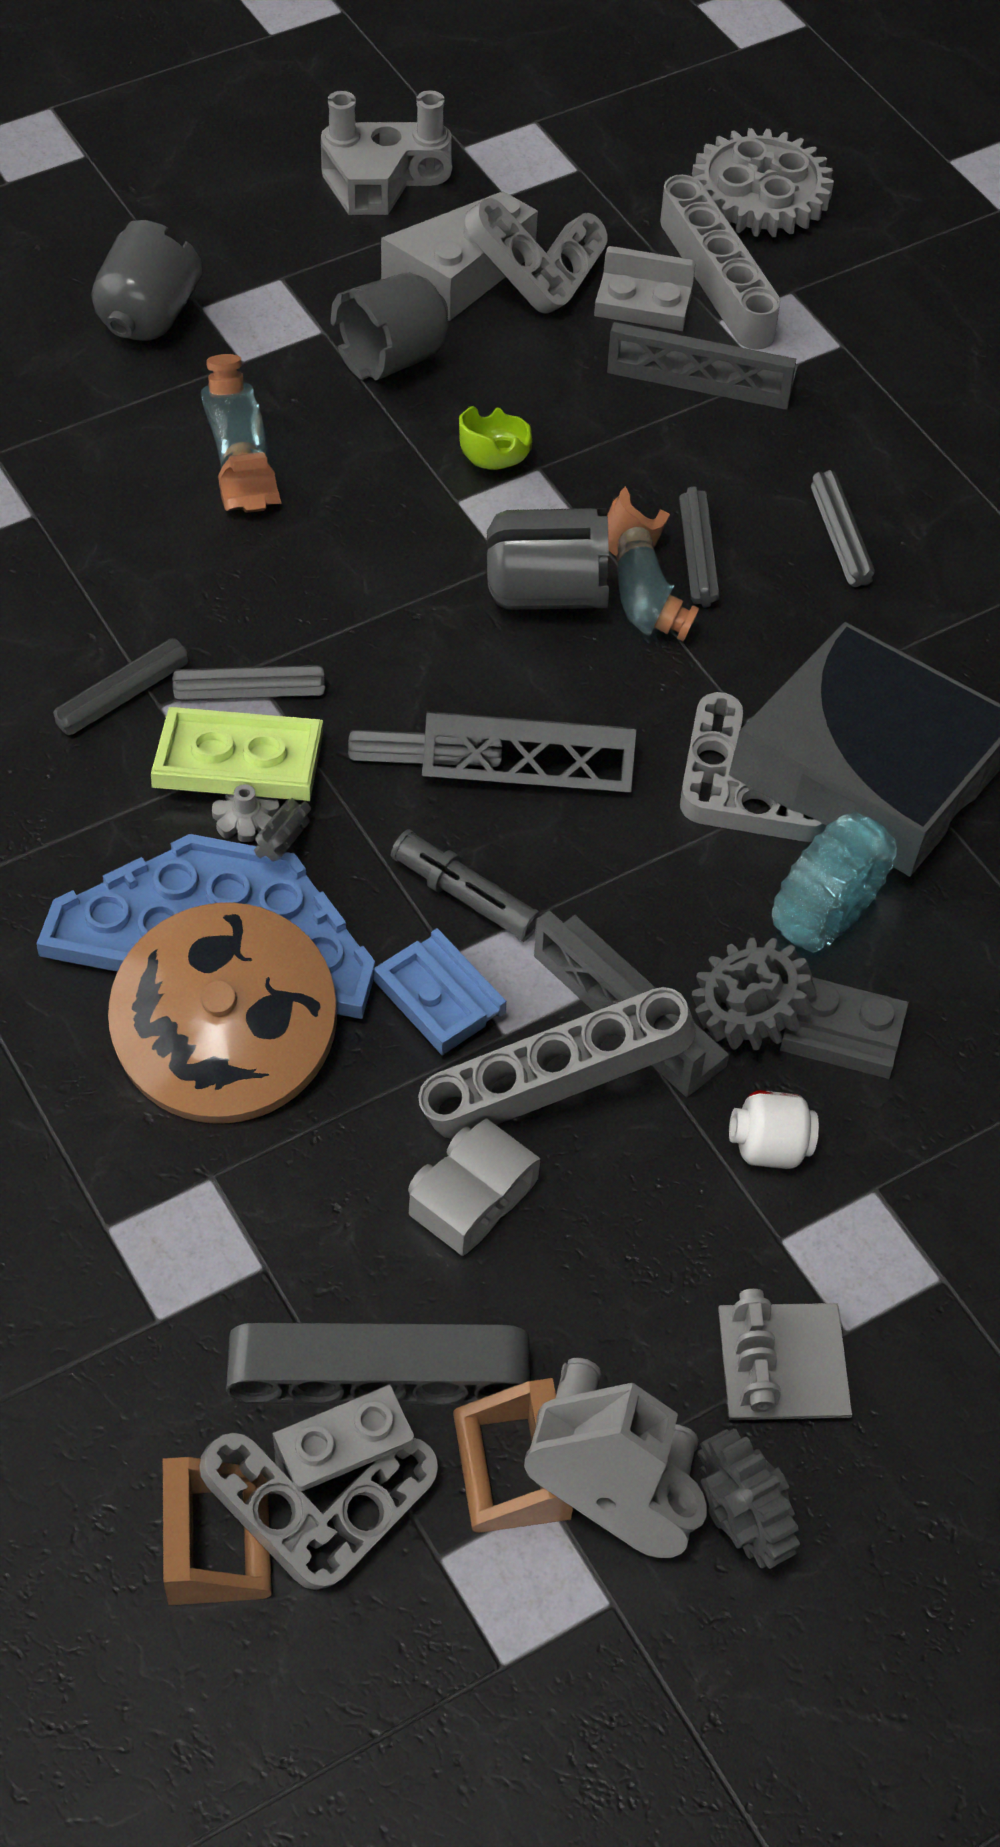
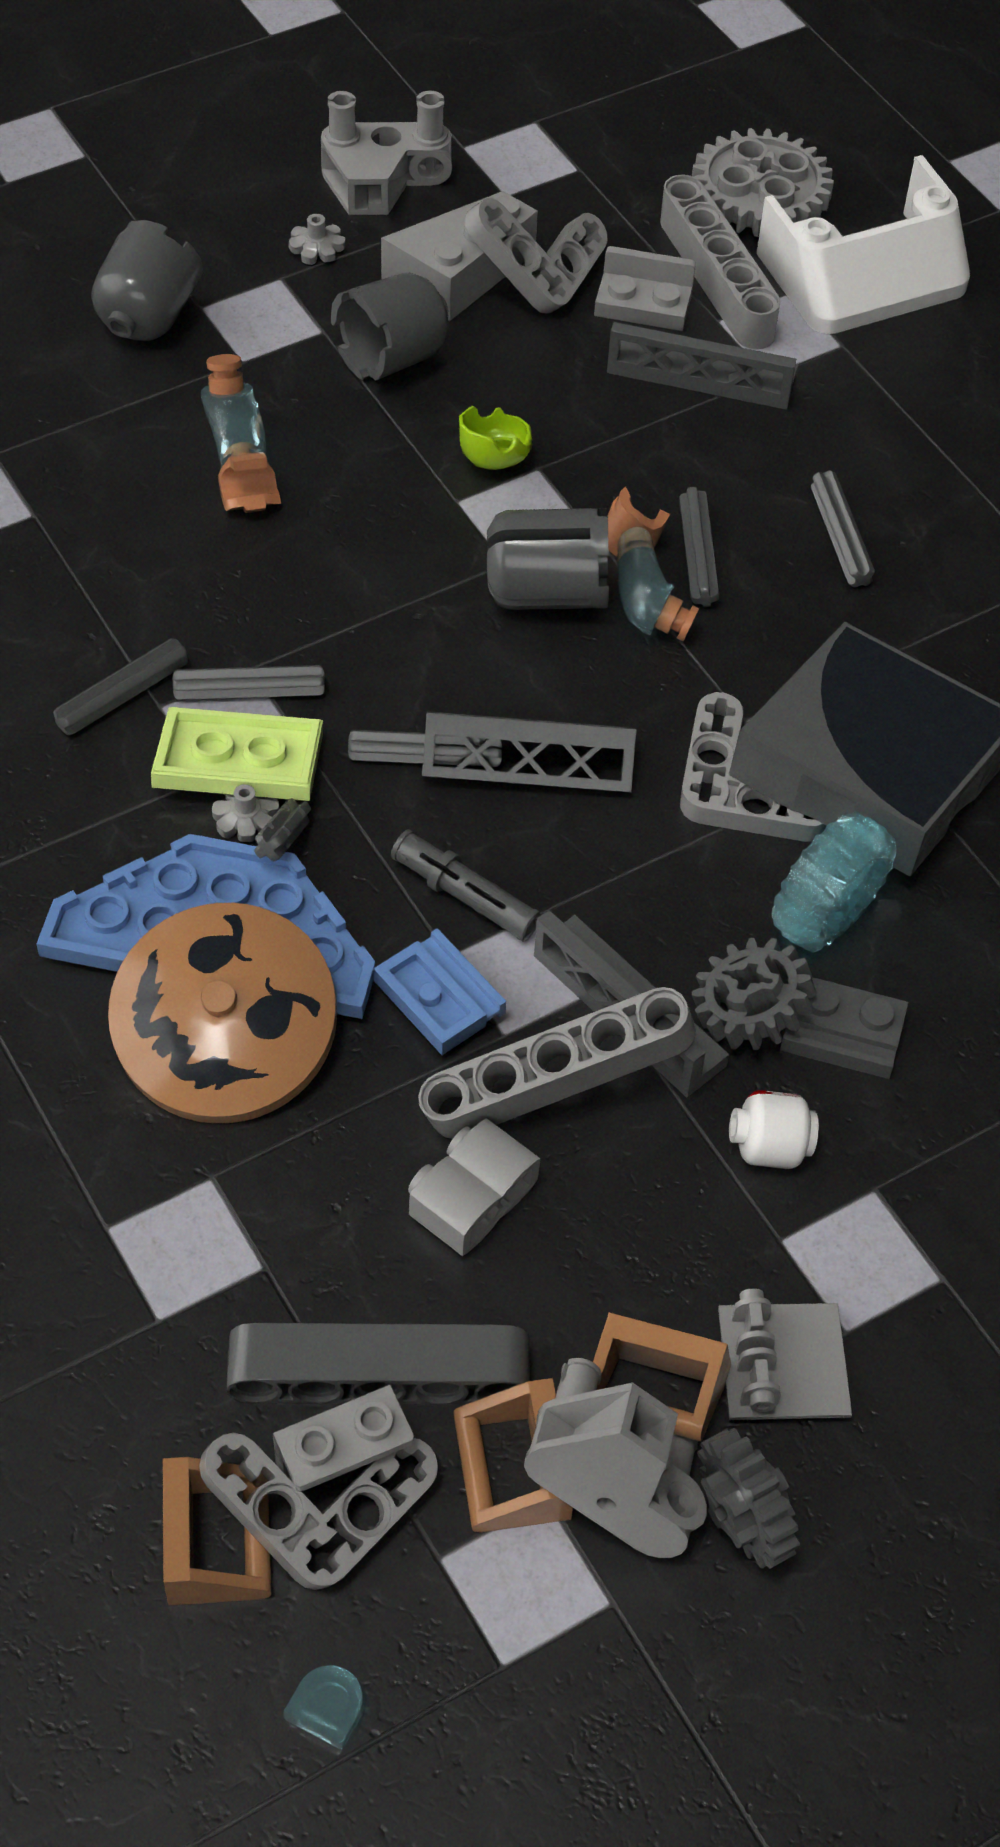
(316, 240): none -> light grey plant
(327, 1704): none -> clear light blue tile
(670, 1352): none -> medium nougat tile
(874, 272): none -> white windscreen

